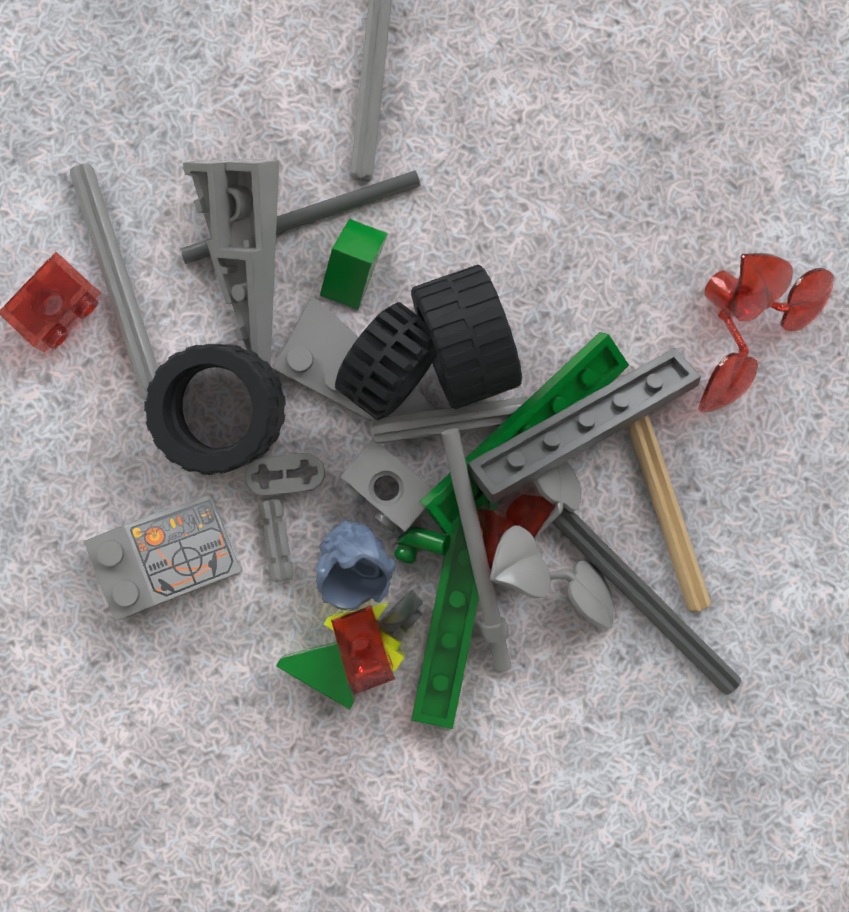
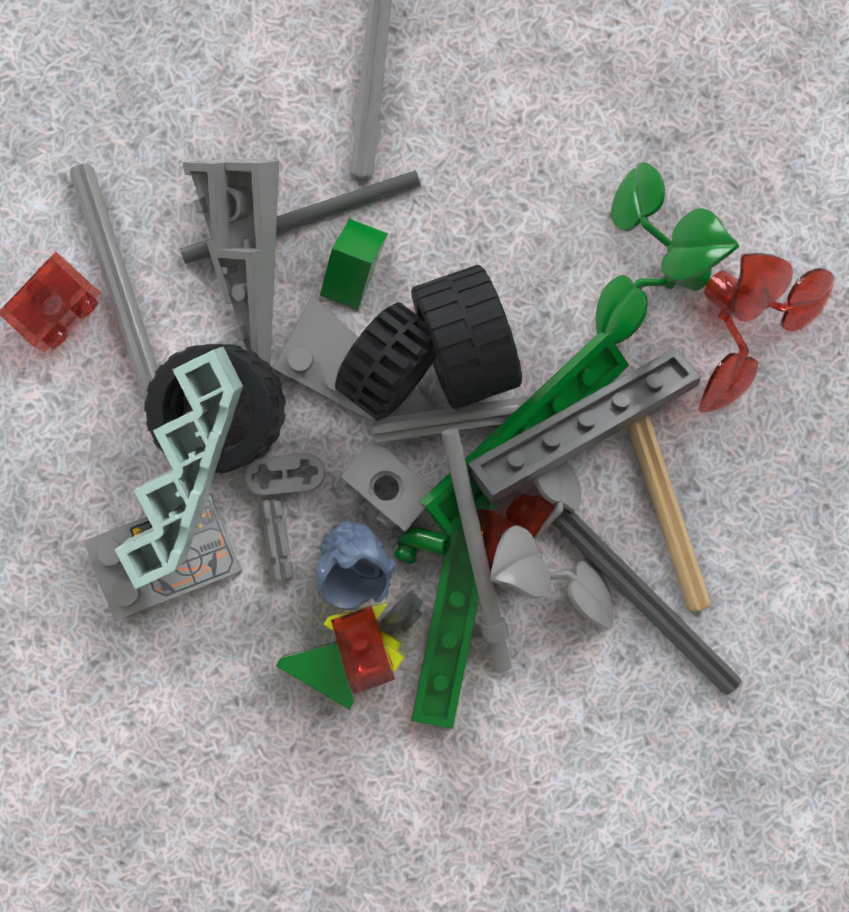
(193, 450): none -> light aqua brick
(695, 248): none -> green plant

